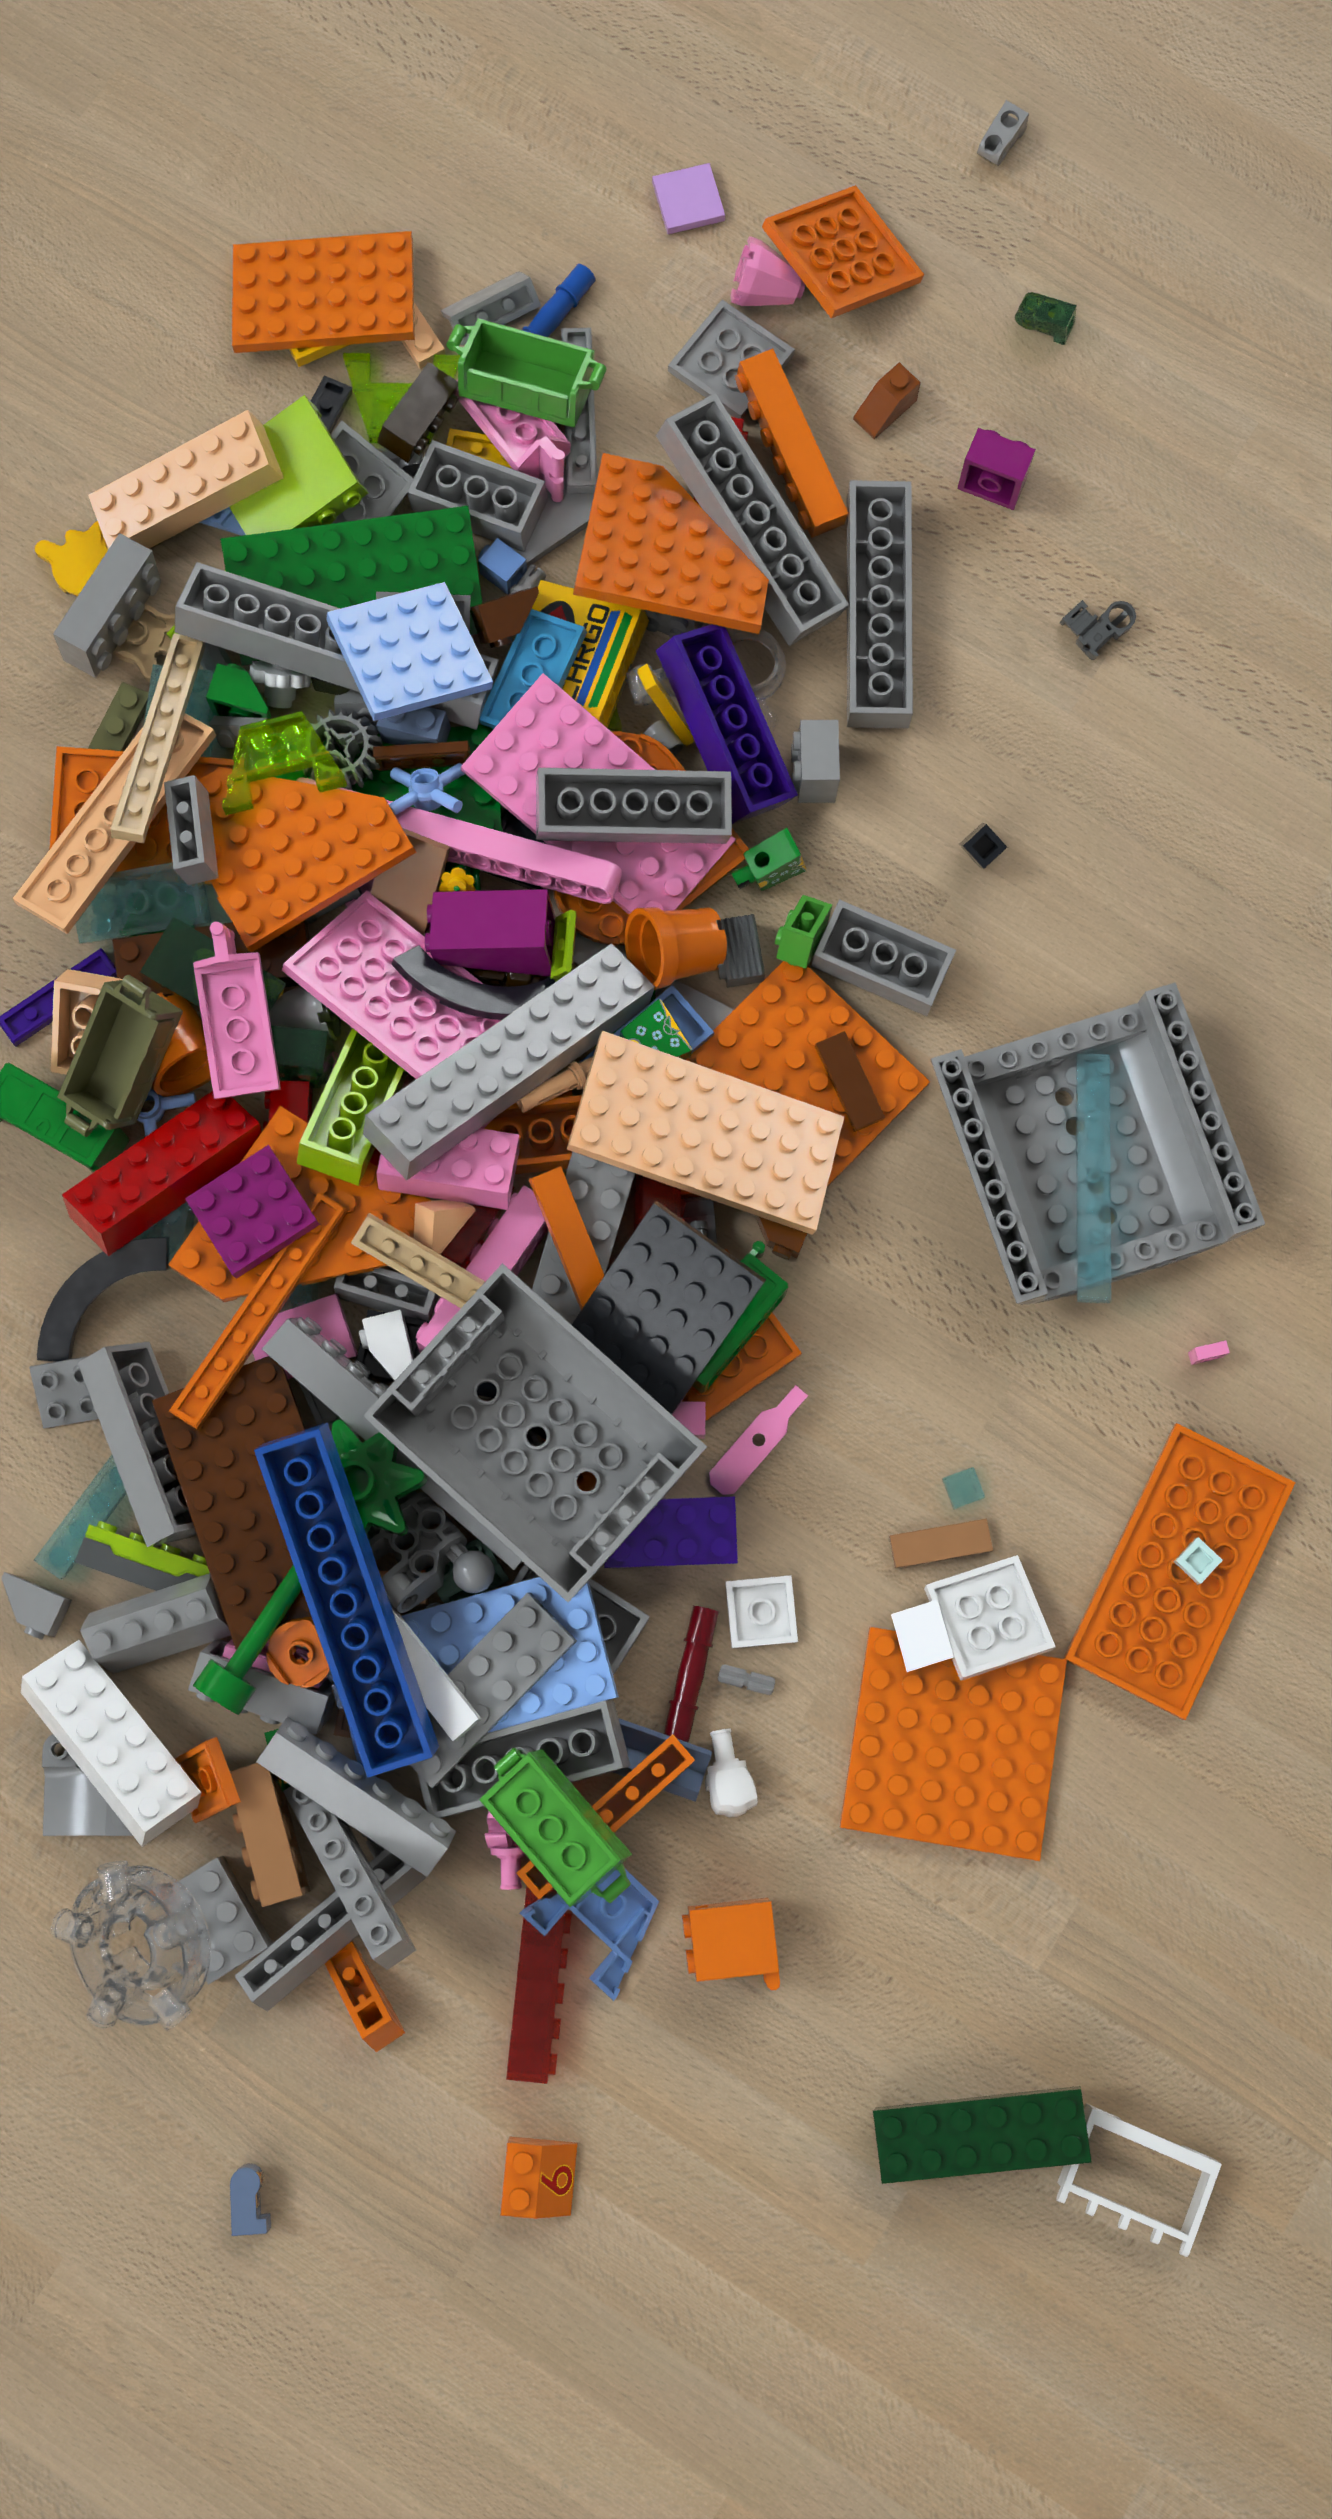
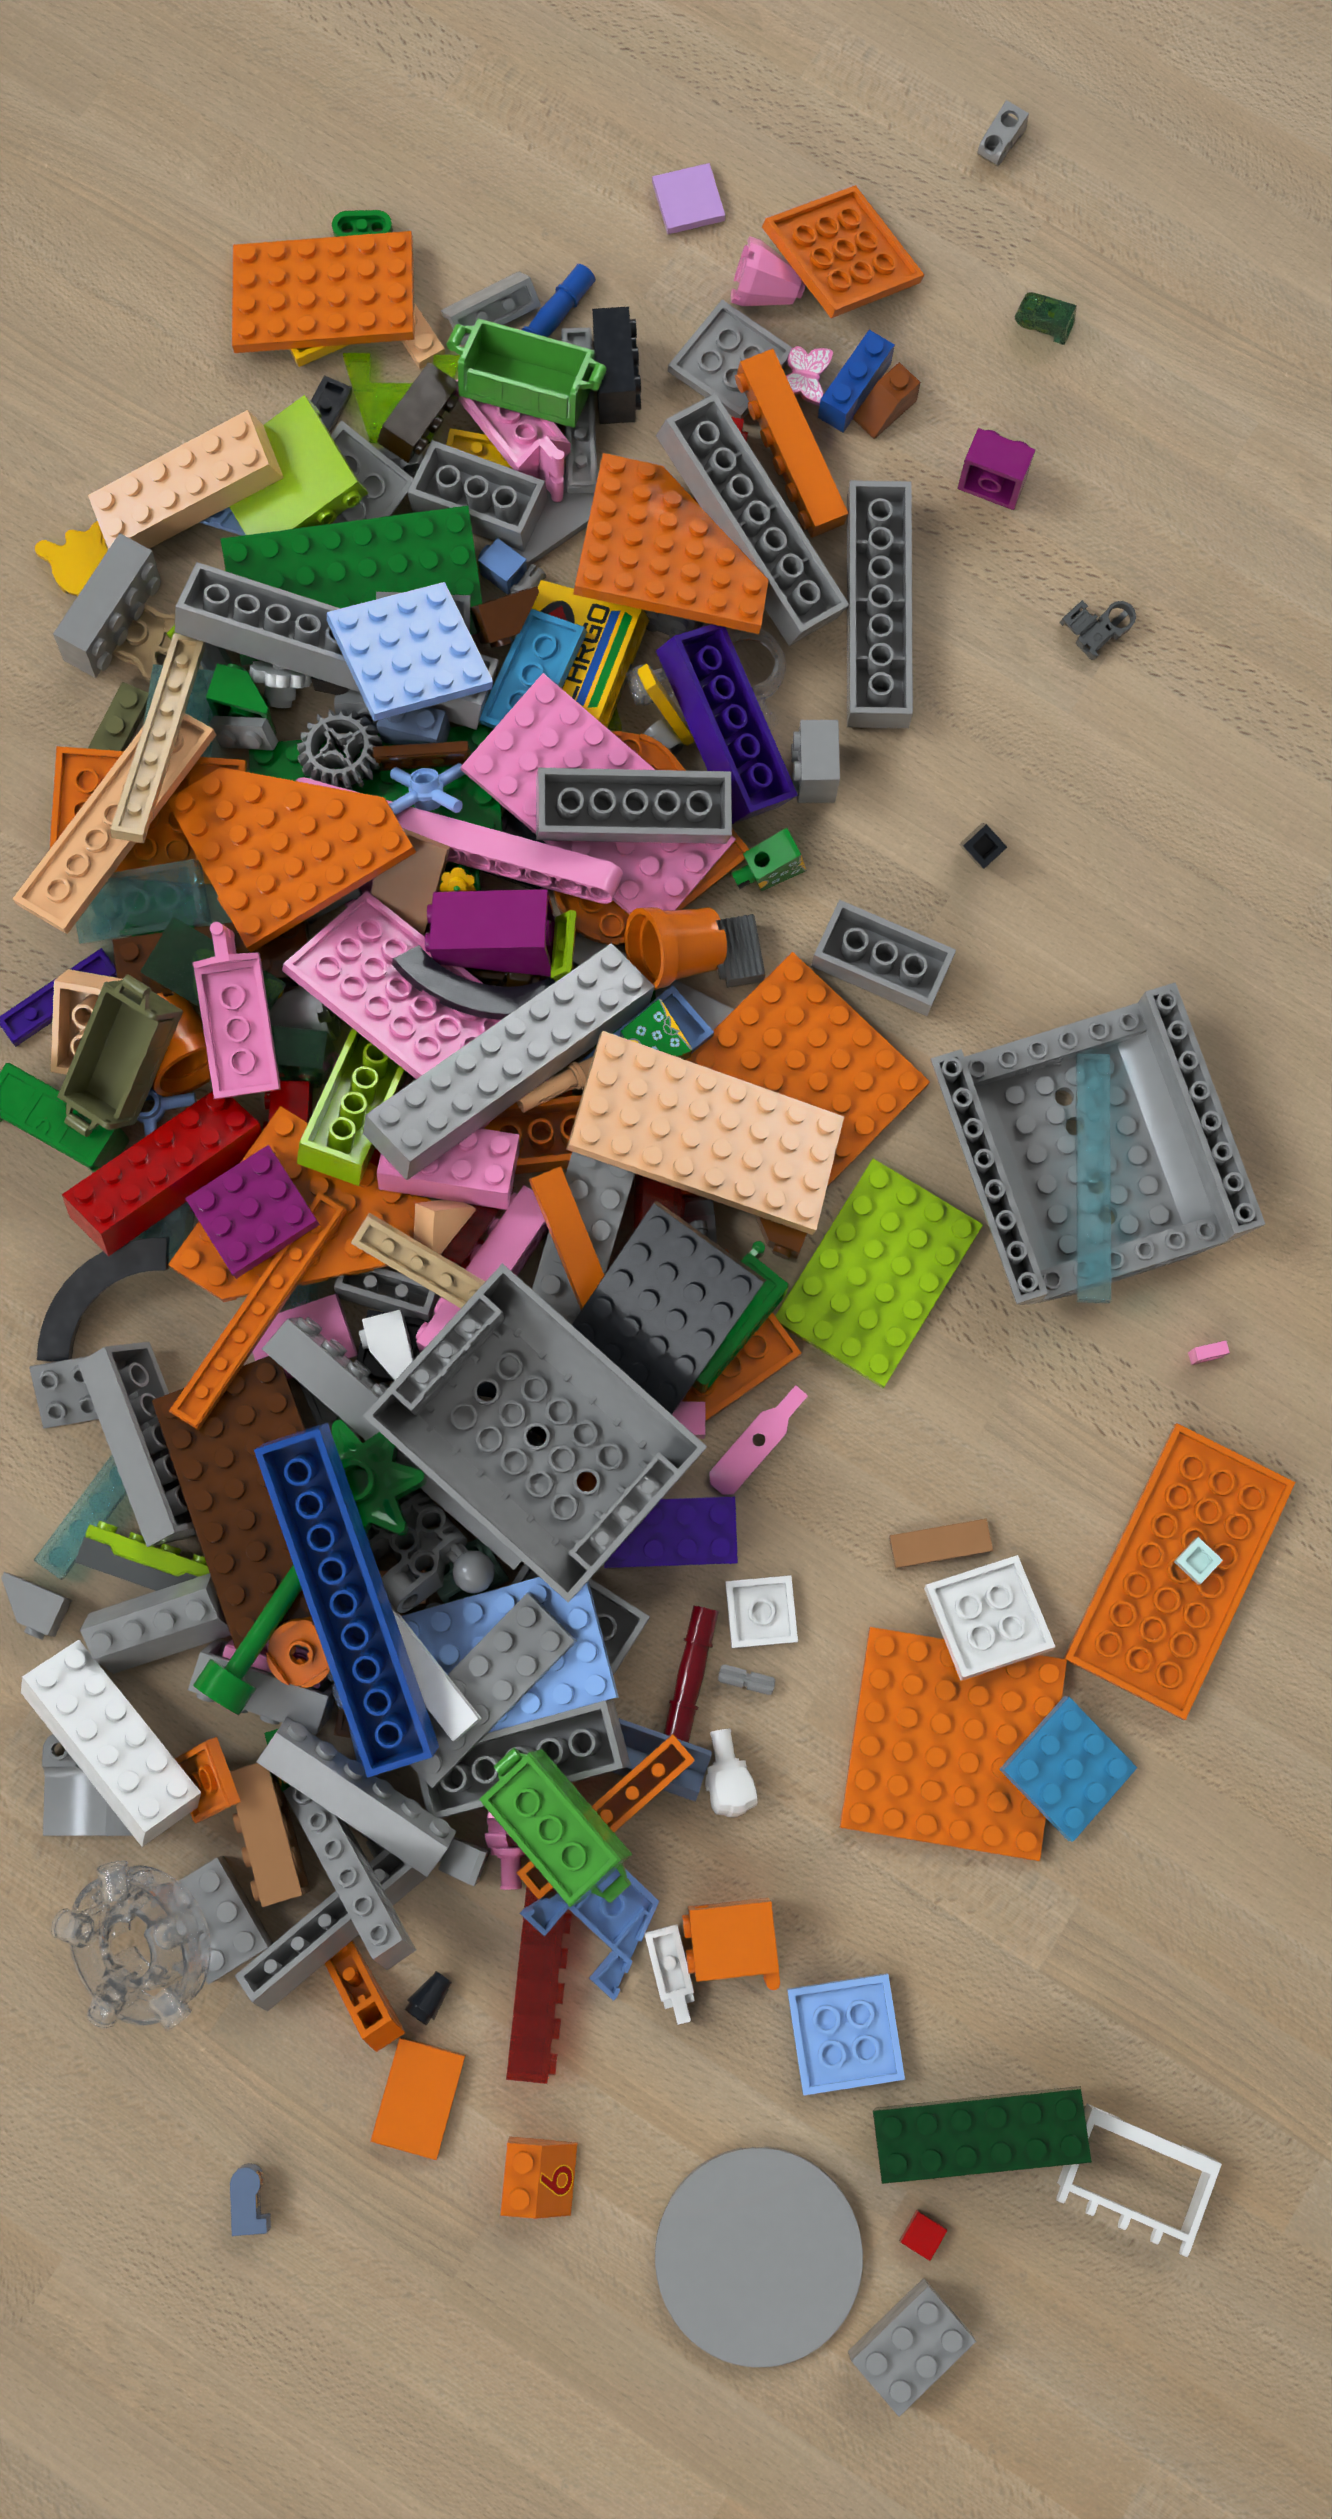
(191, 830): light grey brick -> none
(275, 749): clear neon green wing -> none
(361, 222): none -> green plate
(418, 2098): none -> orange tile
(428, 1998): none -> black cone
(464, 1861): none -> light grey slope
(617, 349): none -> black brick
(671, 1970): none -> white hinge
(758, 2257): none -> light grey tile
(802, 931): bright green brick -> none
(806, 372): none -> bright pink animal
(845, 2034): none -> light blue plate
(849, 1081): reddish brown tile -> none
(856, 380): none -> blue brick
(877, 1273): none -> lime plate
(911, 2347): none -> light grey brick
(922, 1635): white sticker -> none
(923, 2235): none -> red tile
(963, 1488): clear light blue tile -> none
(1068, 1768): none -> dark azure plate

